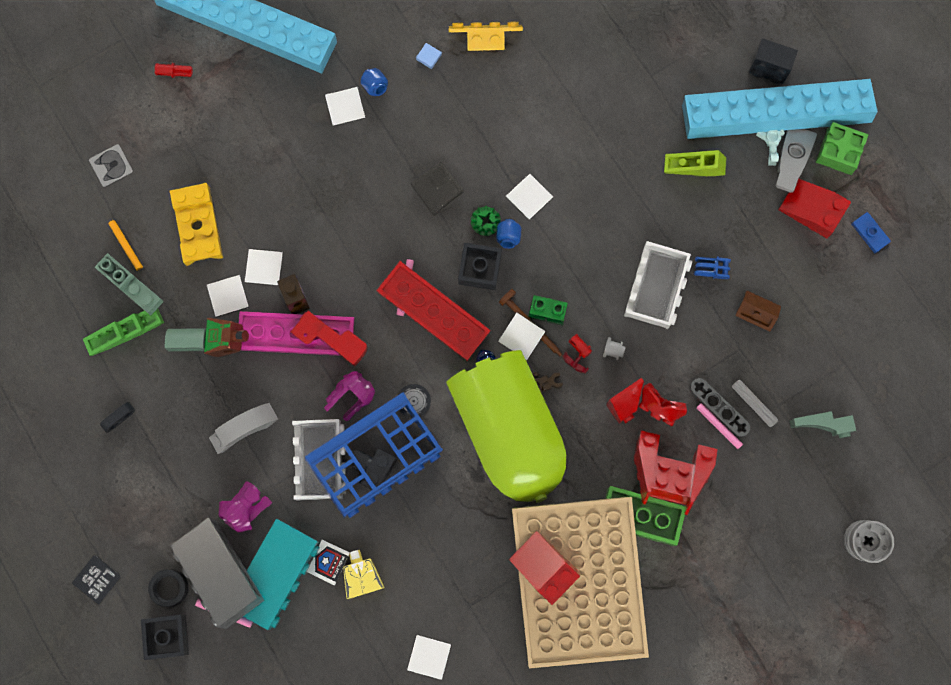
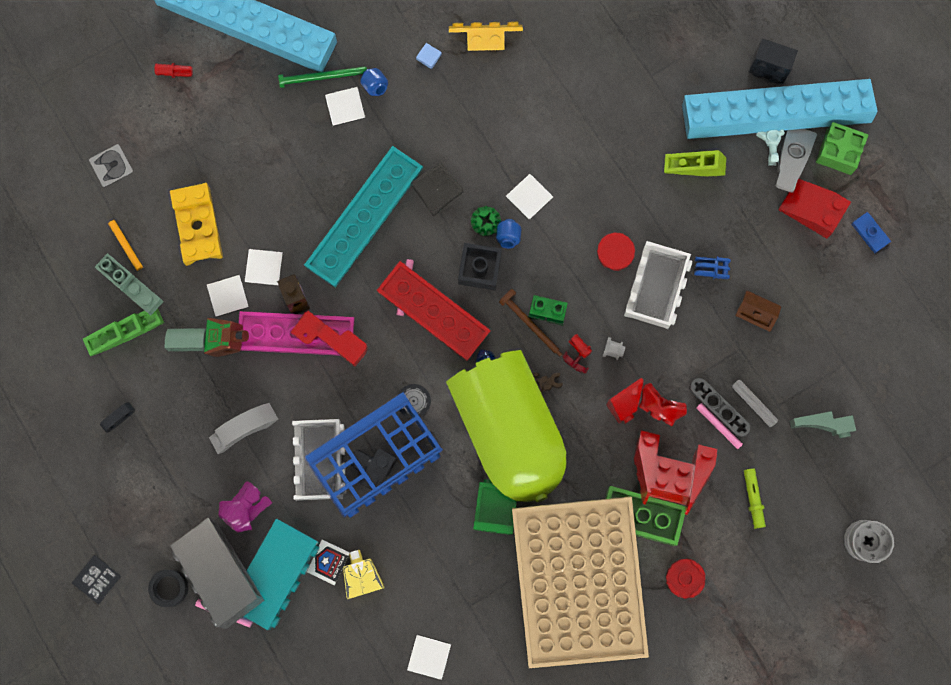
(164, 637): black brick -> none
(320, 76): none -> green bar
(359, 386): magenta piece -> none
(363, 216): none -> teal plate
(493, 510): none -> green panel
(521, 335): white sticker -> none
(544, 567): slope -> none
(616, 251): none -> red tile
(685, 578): none -> red tile
(754, 498): none -> lime pin

